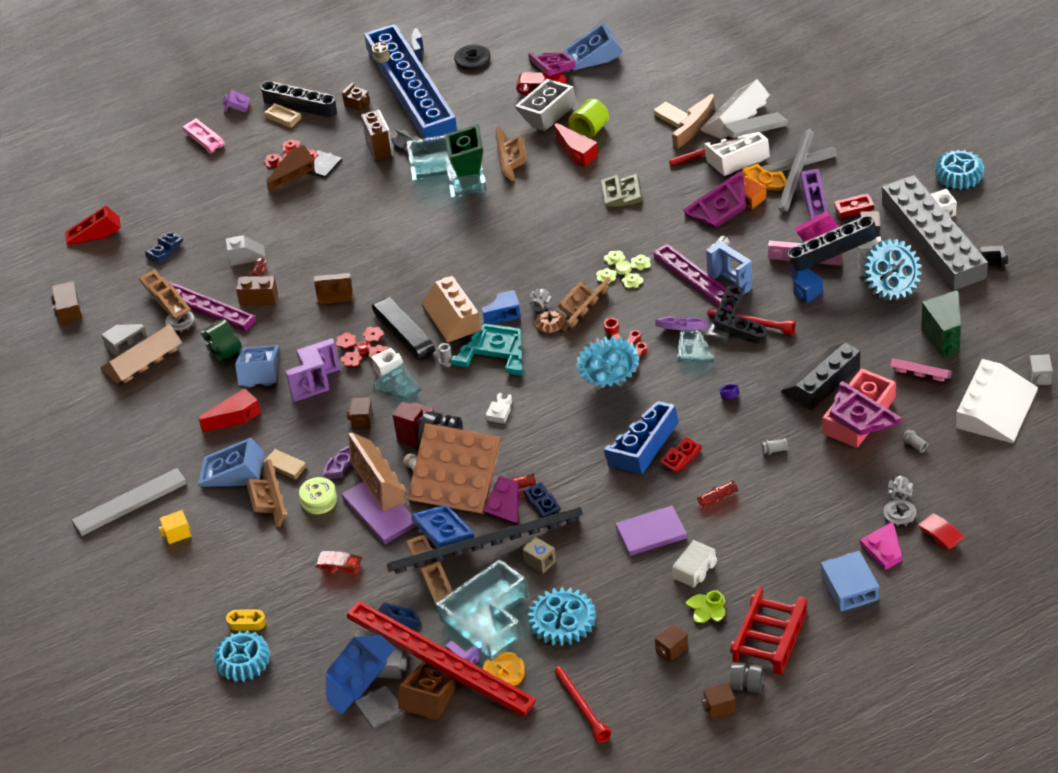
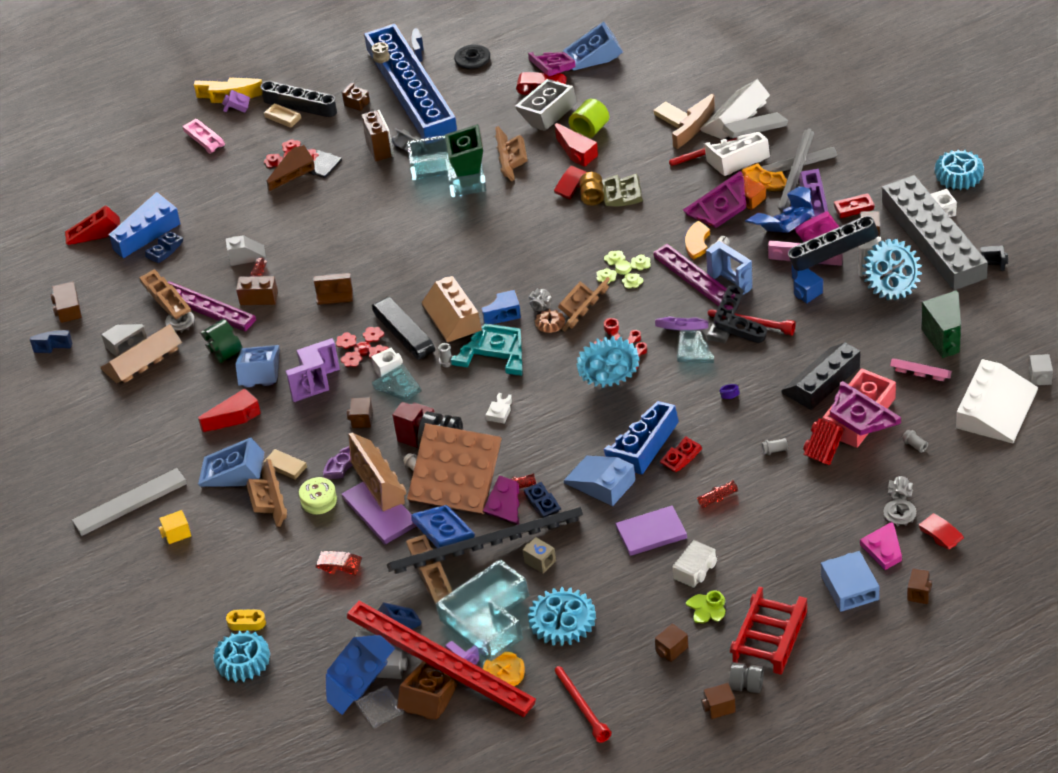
(47, 341): none -> dark blue slope
(144, 225): none -> blue wedge
(217, 90): none -> yellow slope
(569, 182): none -> red slope
(591, 188): none -> pearl gold wheel
(602, 477): none -> medium blue slope
(695, 240): none -> tile
(791, 217): none -> blue piece
(823, 441): none -> red brick
(919, 586): none -> reddish brown brick

